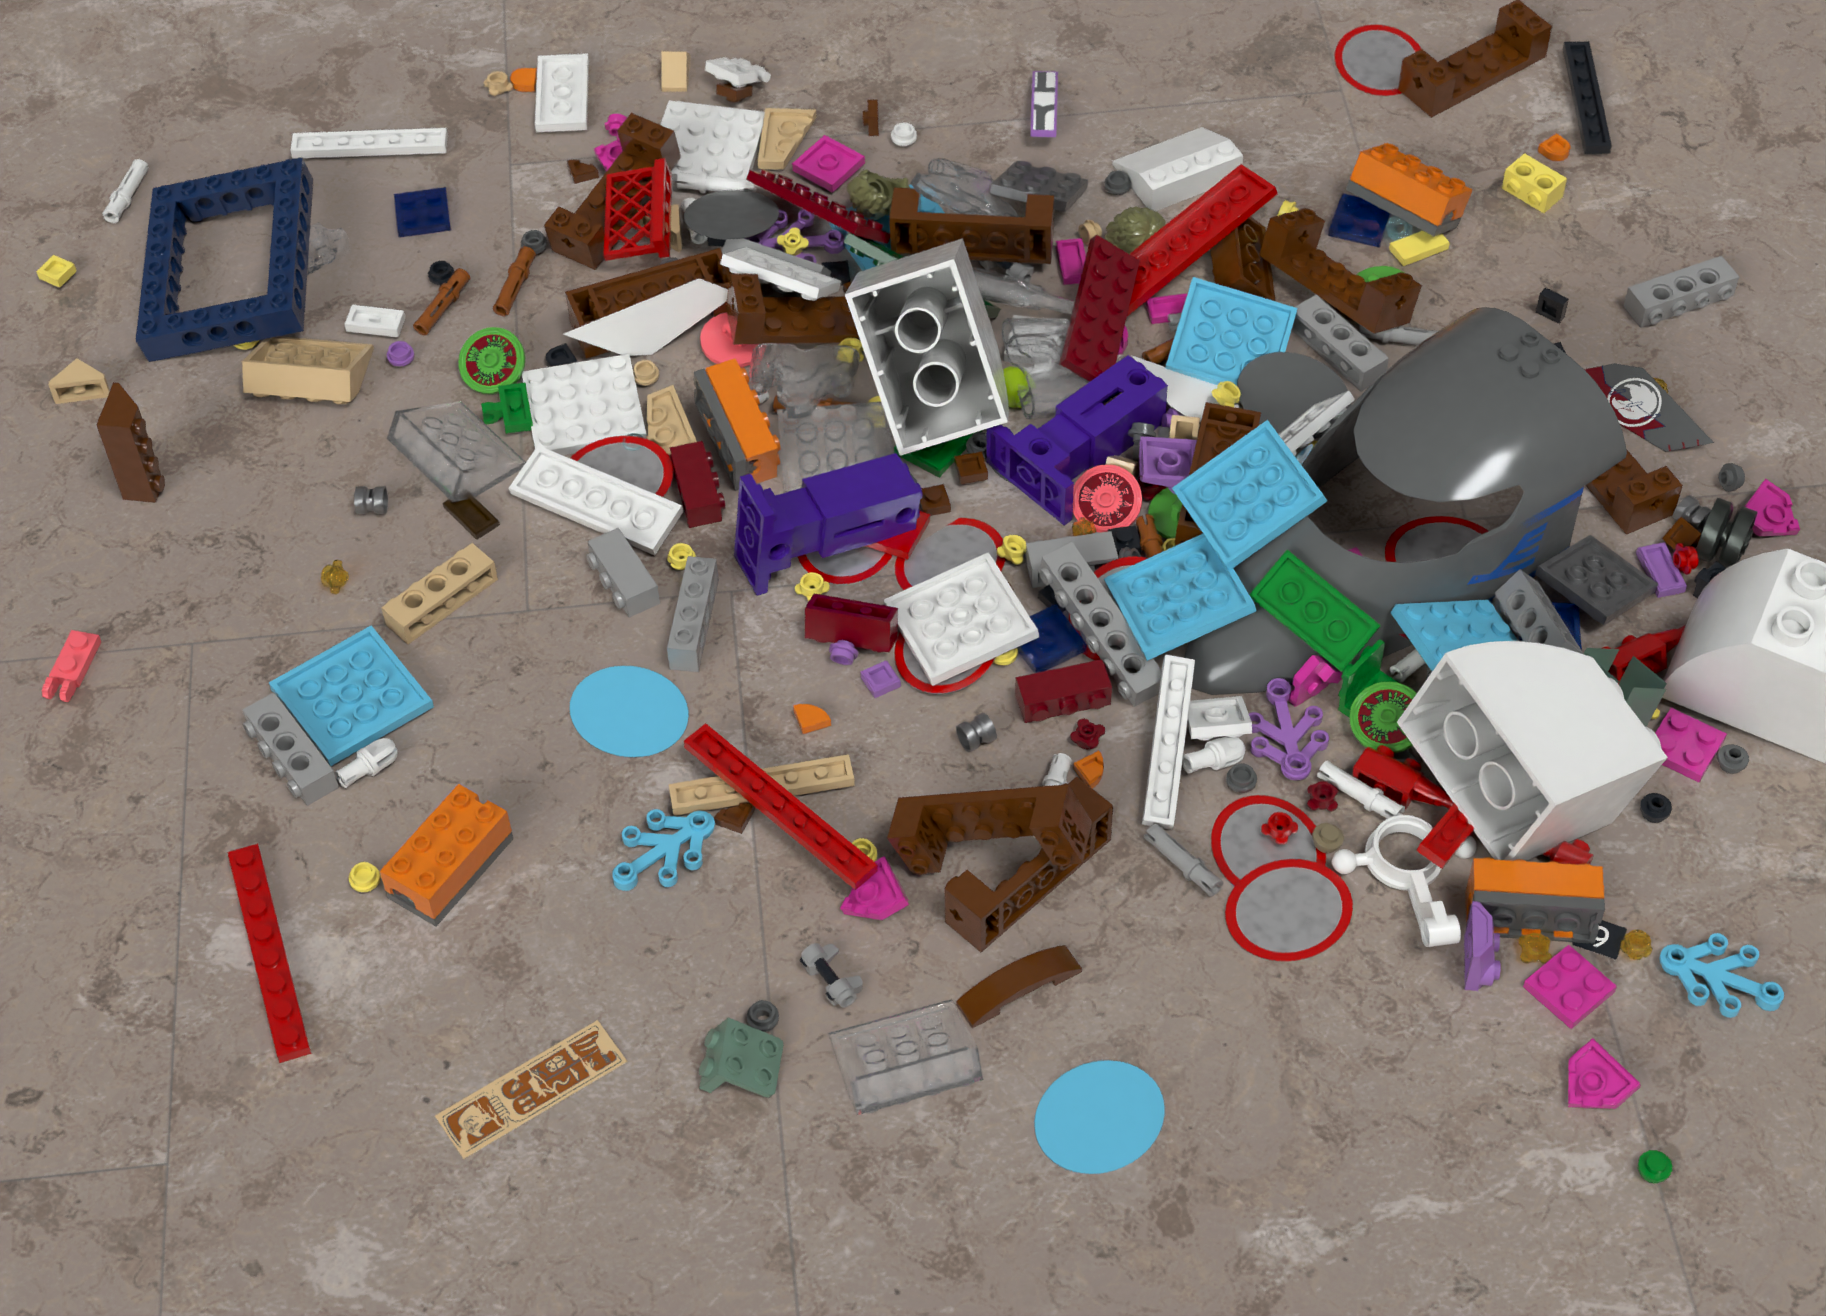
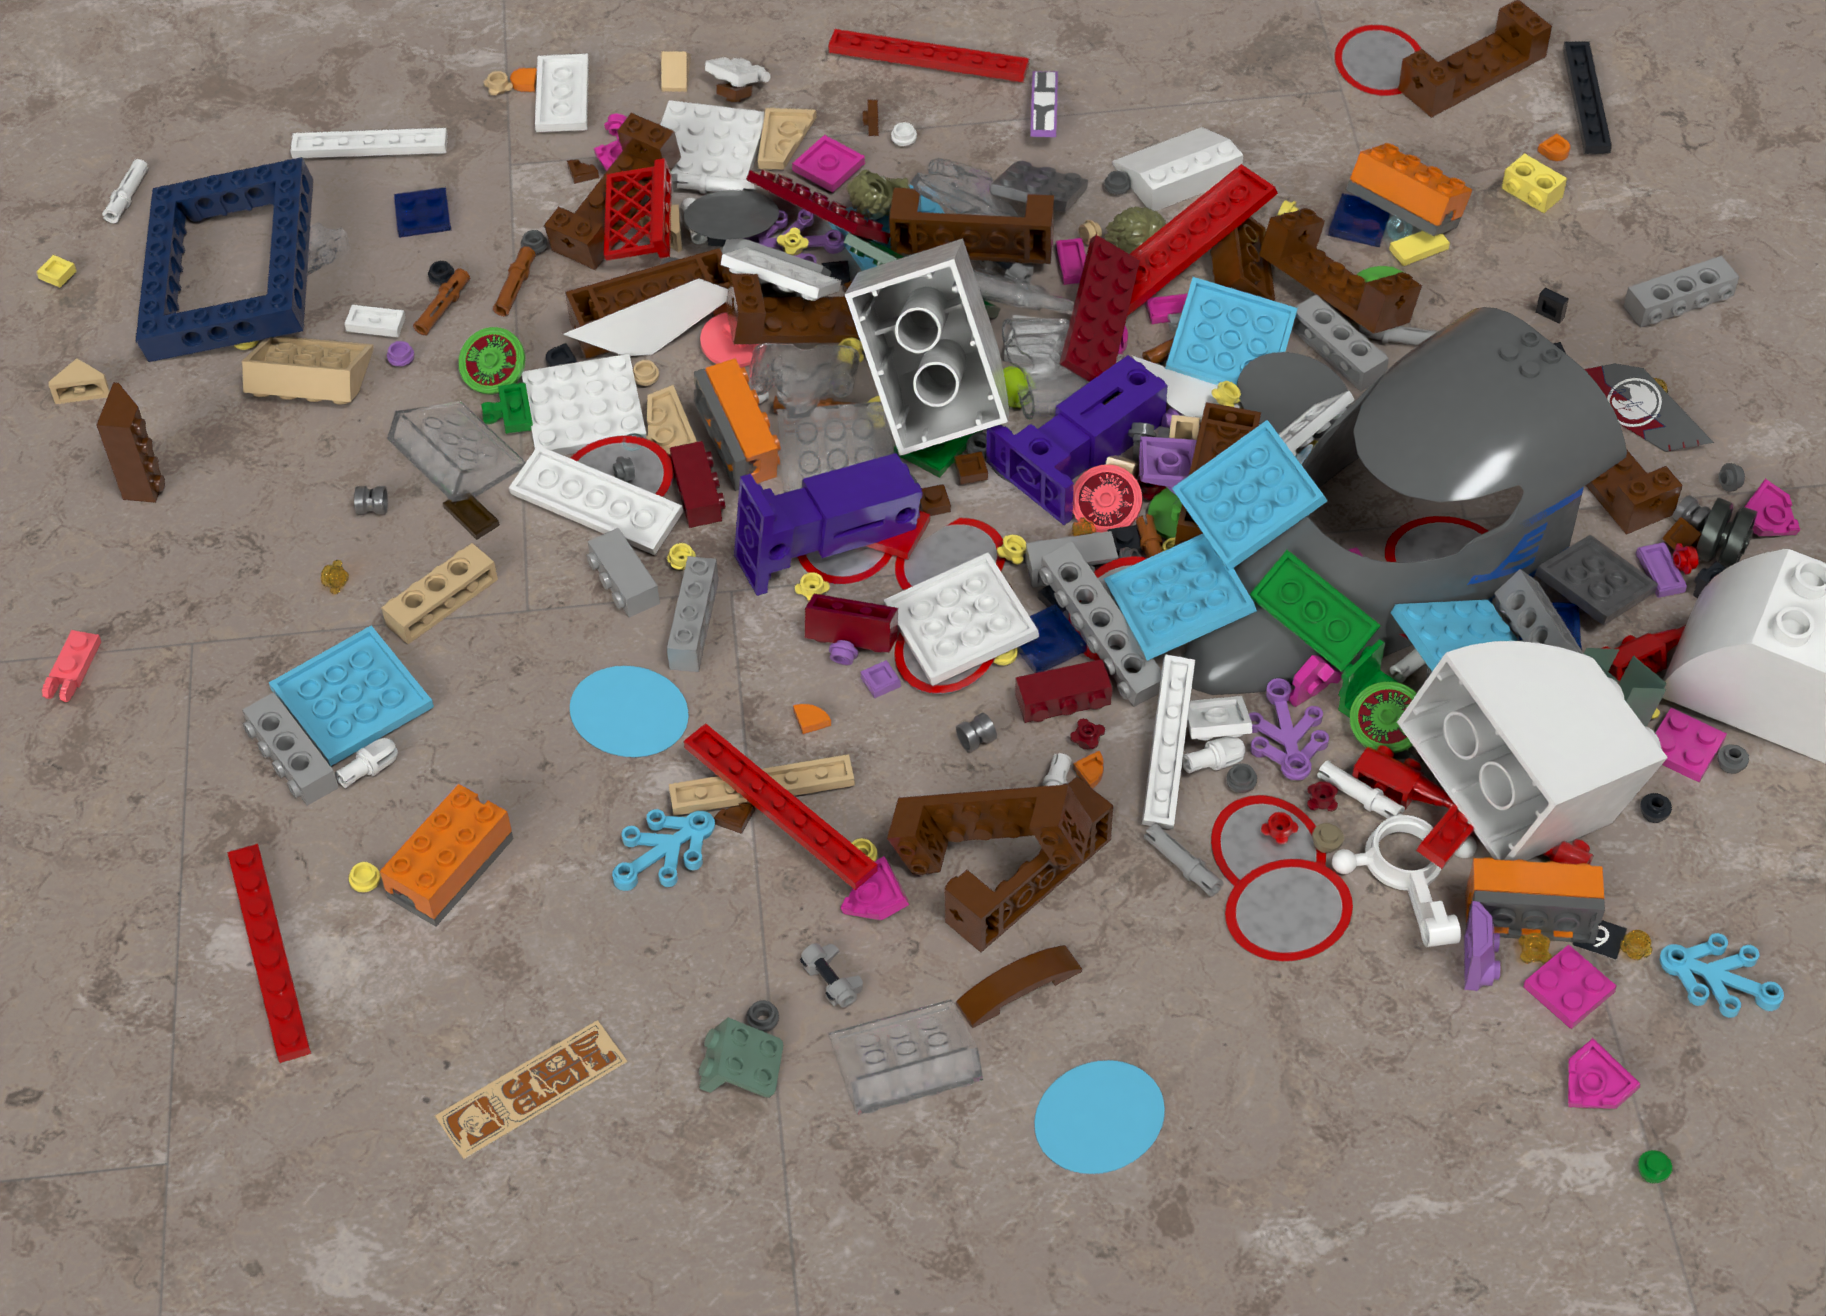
(624, 469): none -> dark grey plate
(929, 55): none -> red plate

